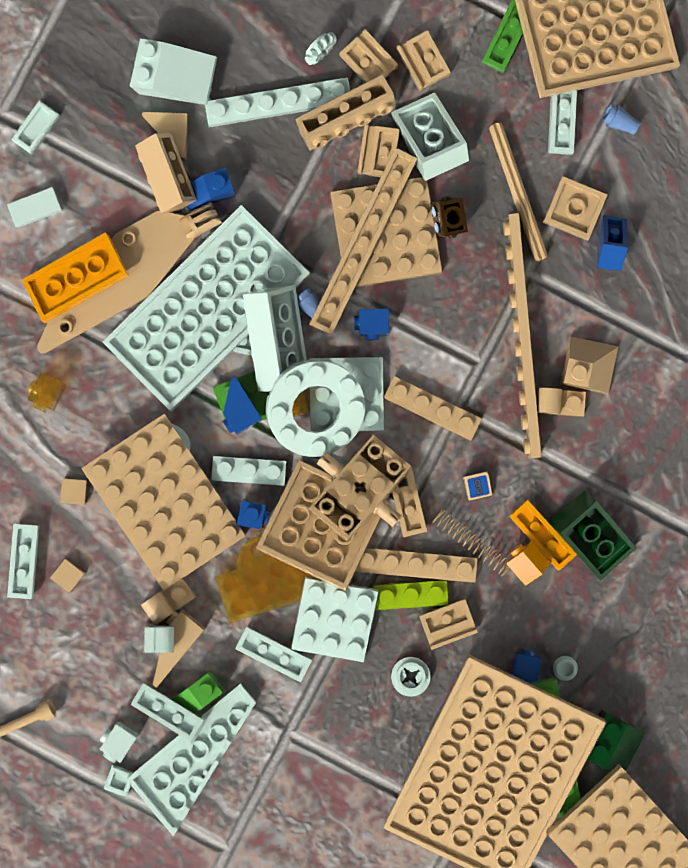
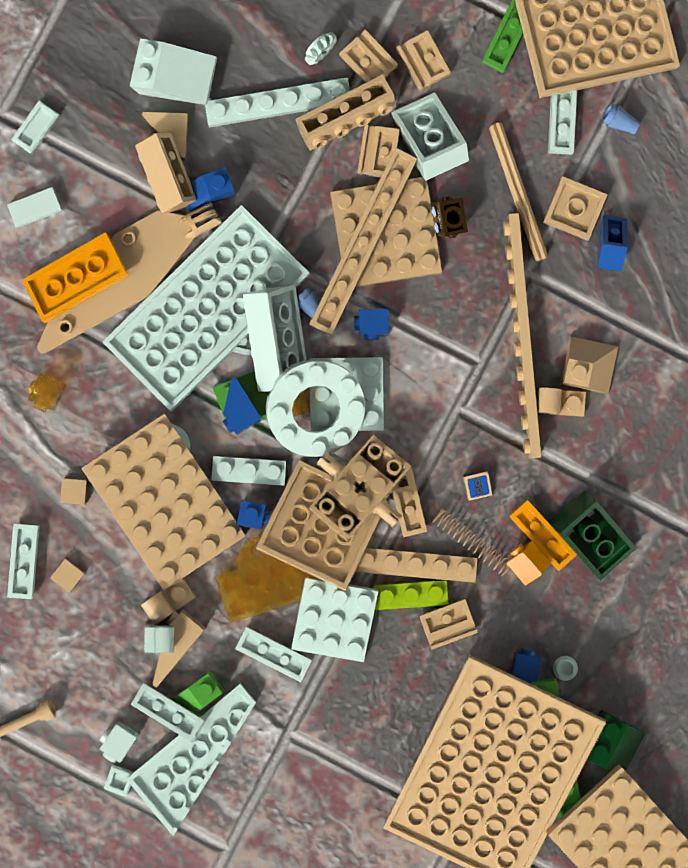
(422, 677): light aqua gear -> none
(432, 408): tan plate -> none

